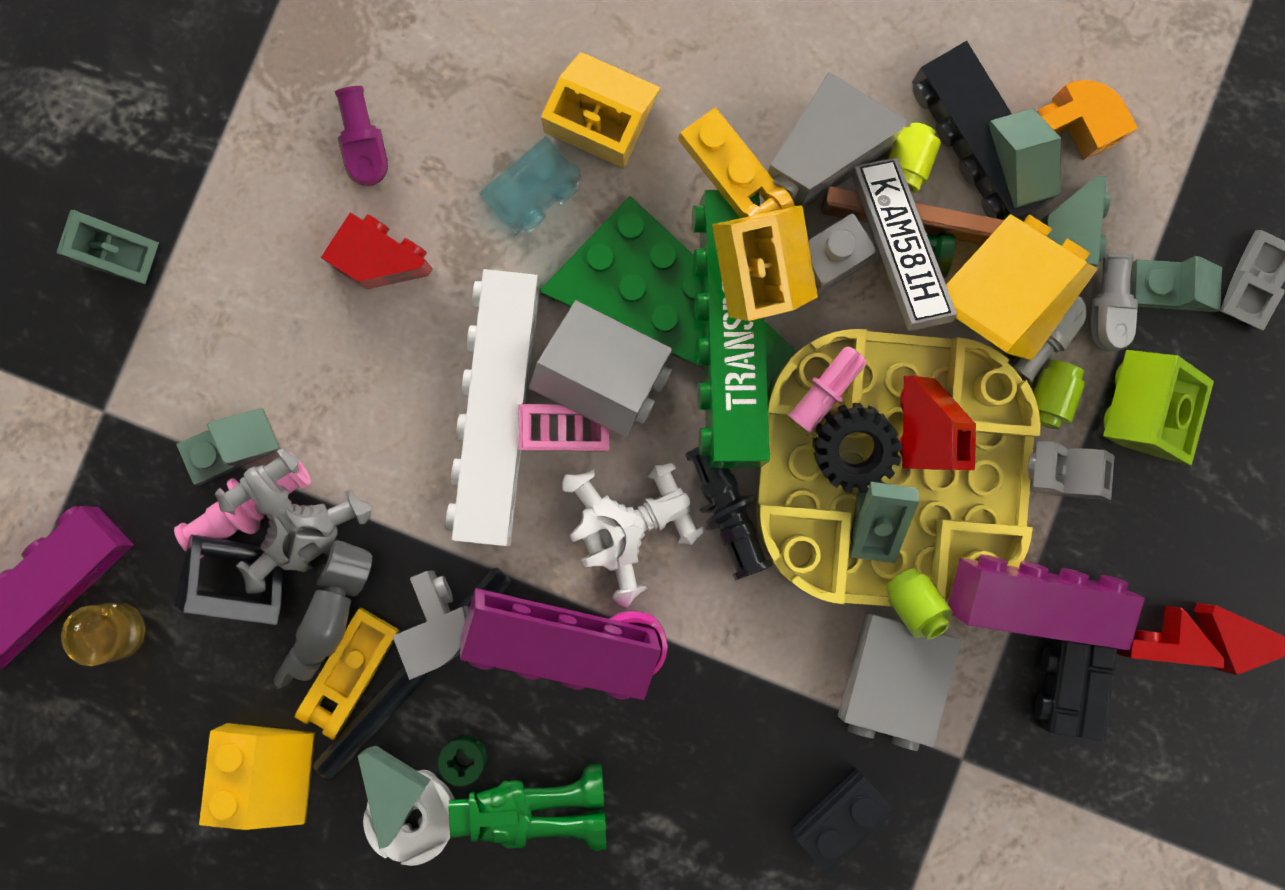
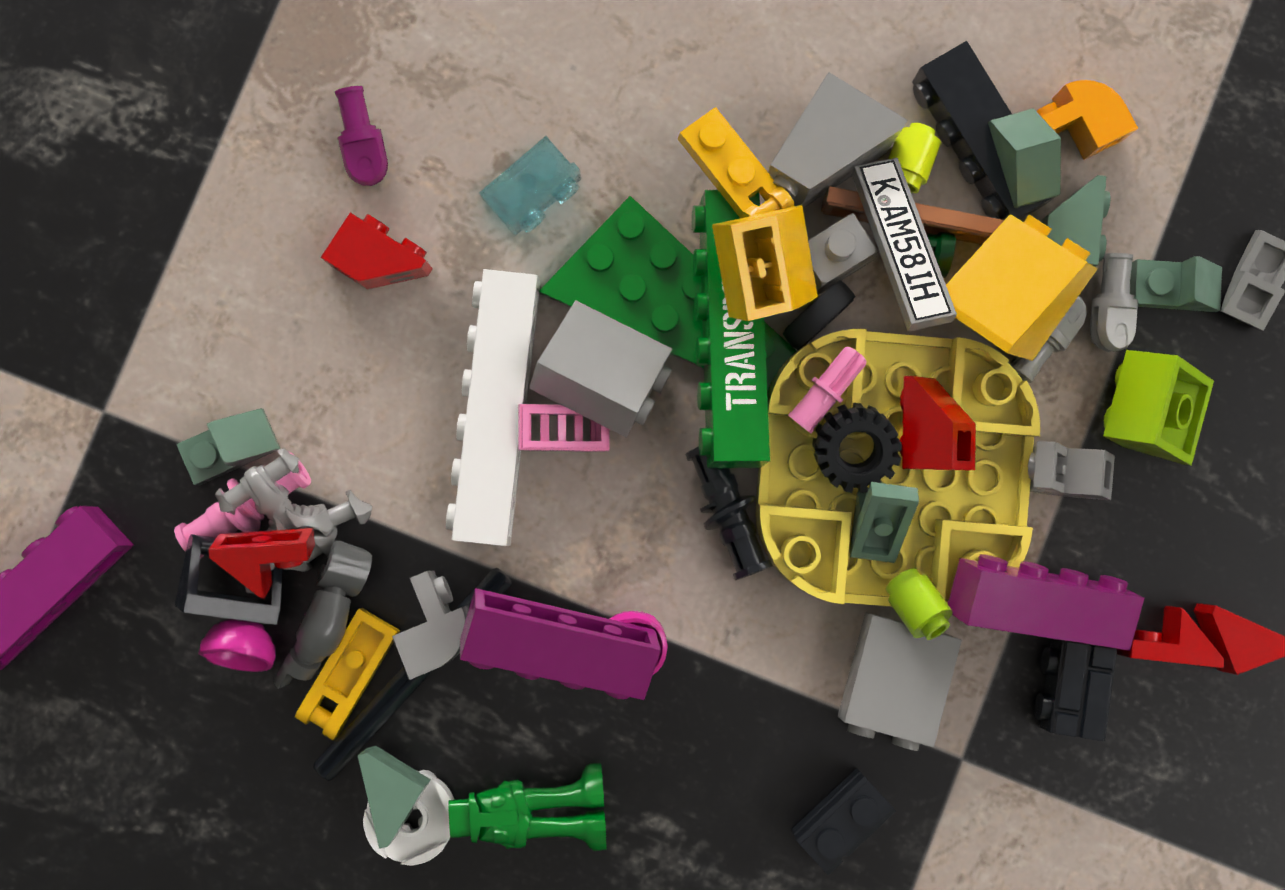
(102, 633): clear yellow wheel -> none
(106, 247): sand green slope -> none
(239, 646): none -> dark pink piece
(250, 553): none -> red slope
(257, 777): yellow slope -> none
(465, 751): dark green wheel -> none
(599, 109): yellow slope -> none
(616, 532): white piece -> none
(818, 314): none -> black tyre
(1058, 393): lime brick -> none

